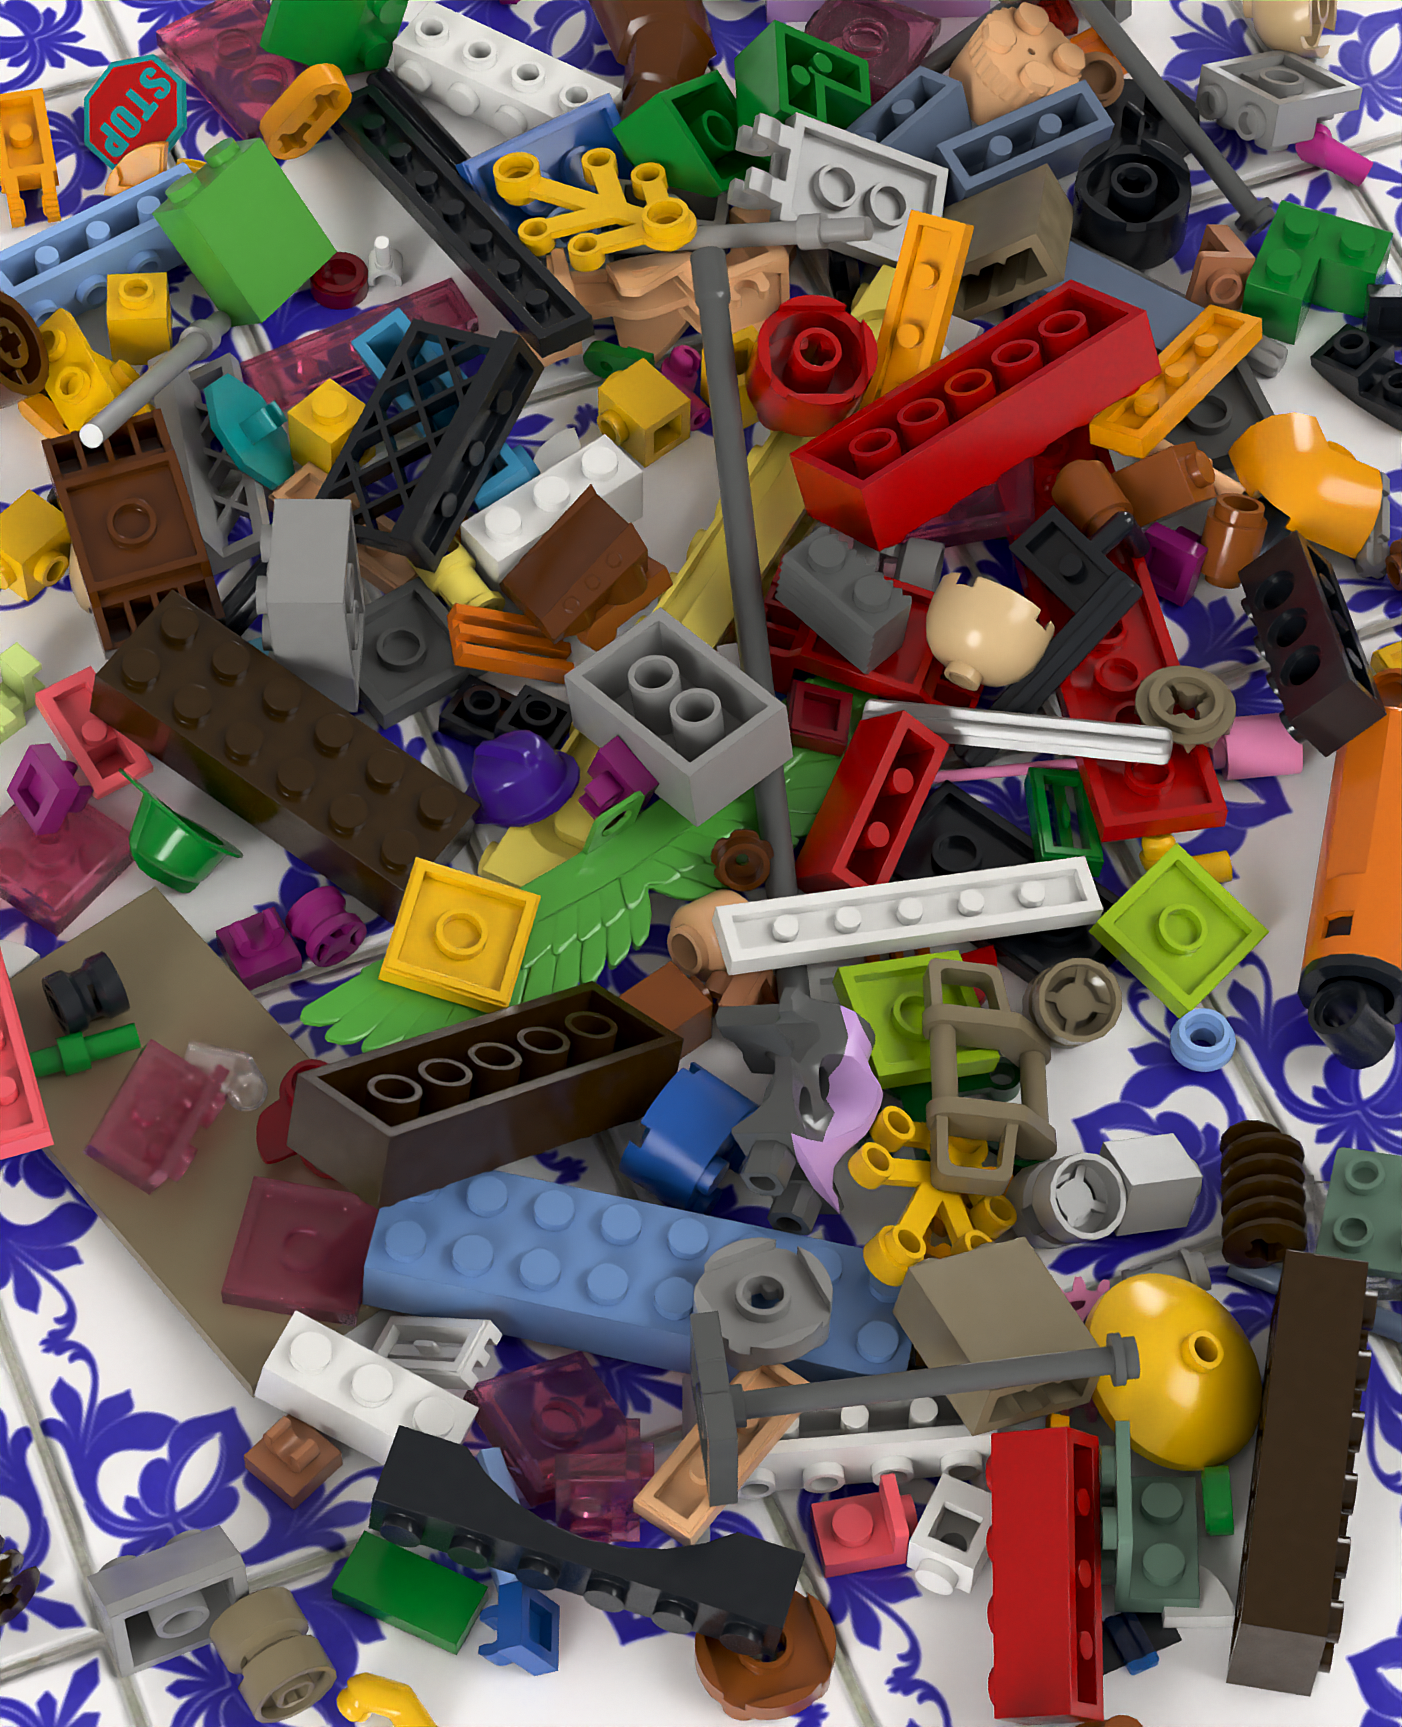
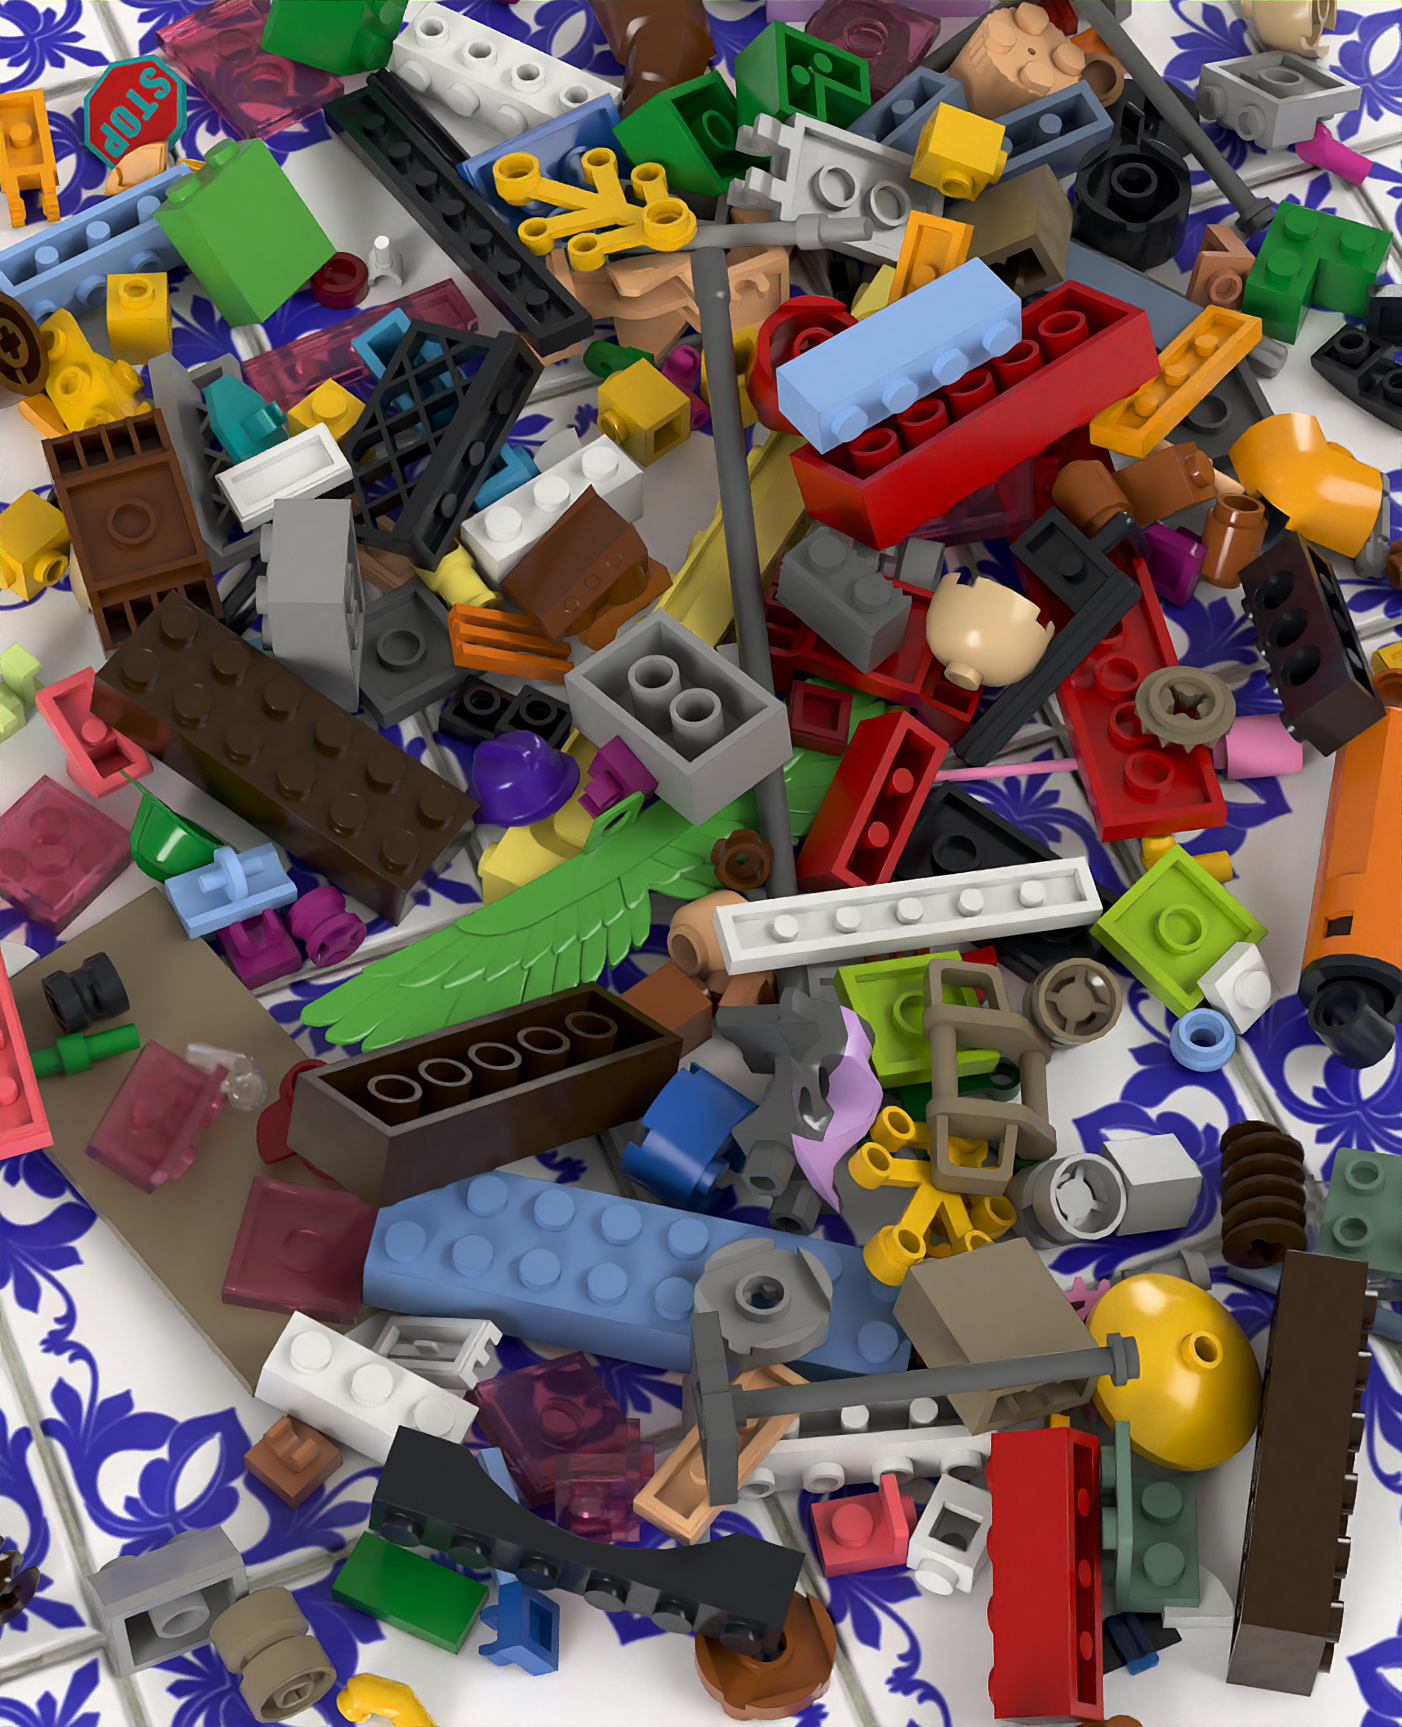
(46, 789): magenta tile -> none
(195, 343): light grey bar -> none
(230, 890): none -> light blue hips
(291, 470): none -> white tile
(305, 111): light orange beam -> none
(459, 937): yellow tile -> none
(899, 355): none -> light blue brick
(959, 152): none -> yellow brick
(1036, 732): axle -> none
(1040, 821): green tile -> none
(1217, 1500): green tile -> none
(1240, 986): none -> white plate

